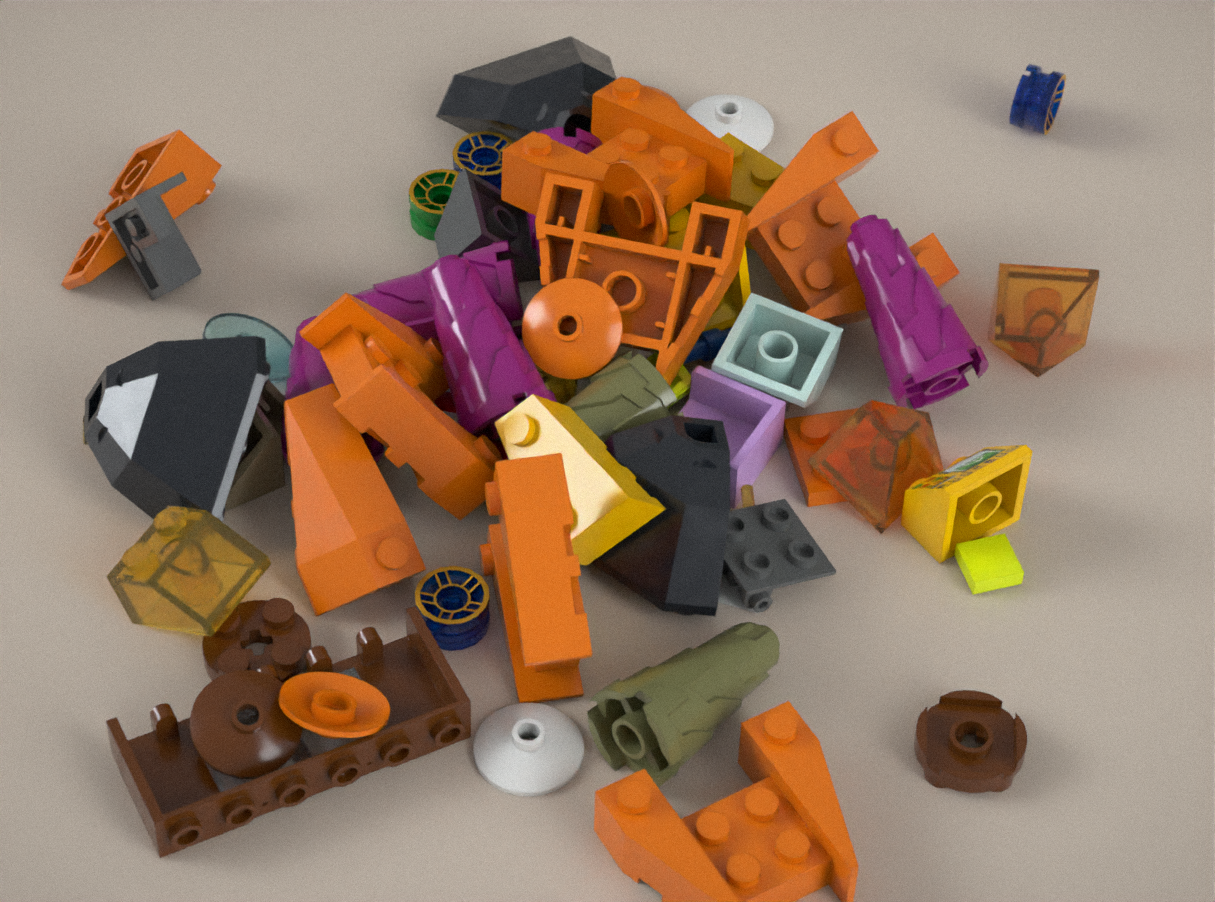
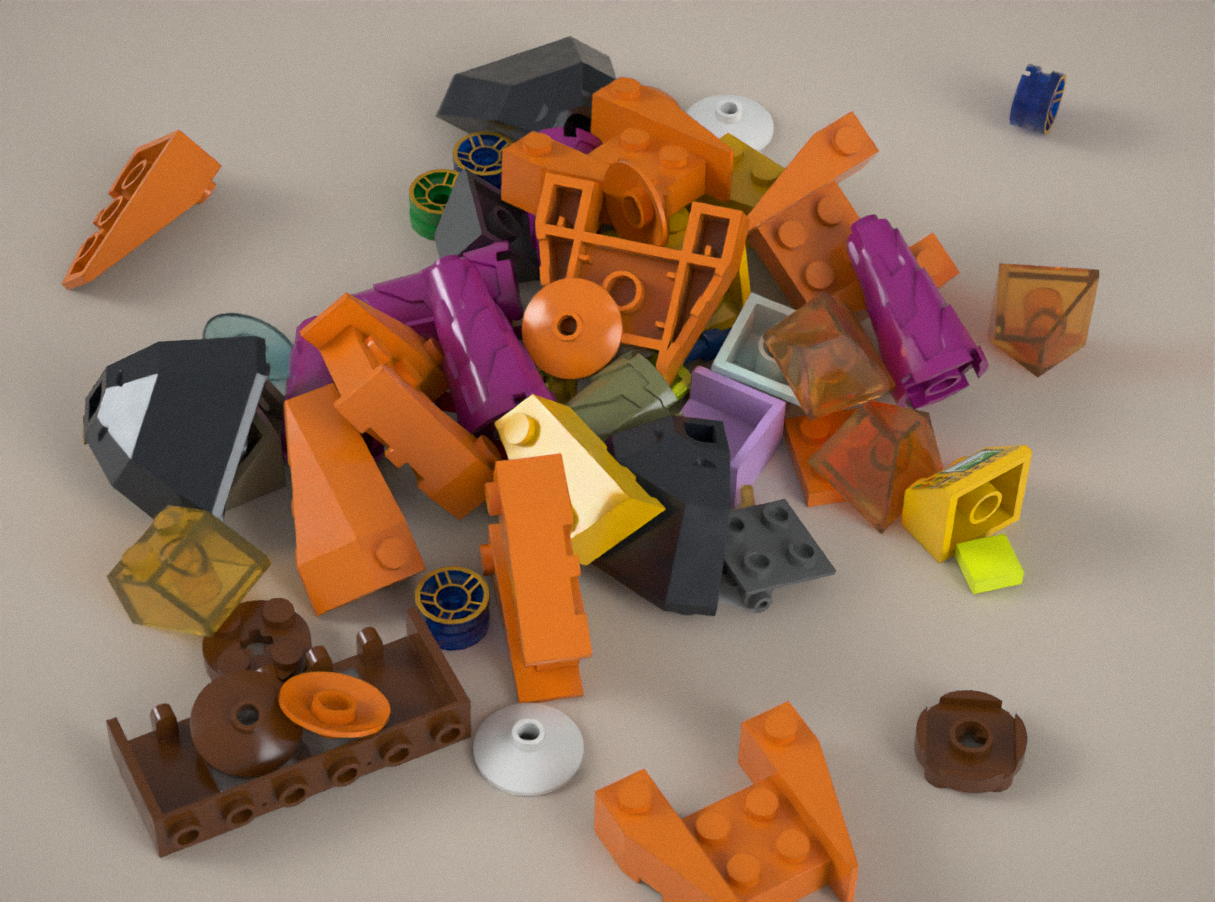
(154, 240): dark grey panel -> none
(674, 708): olive cone -> none
(828, 357): none -> clear orange slope

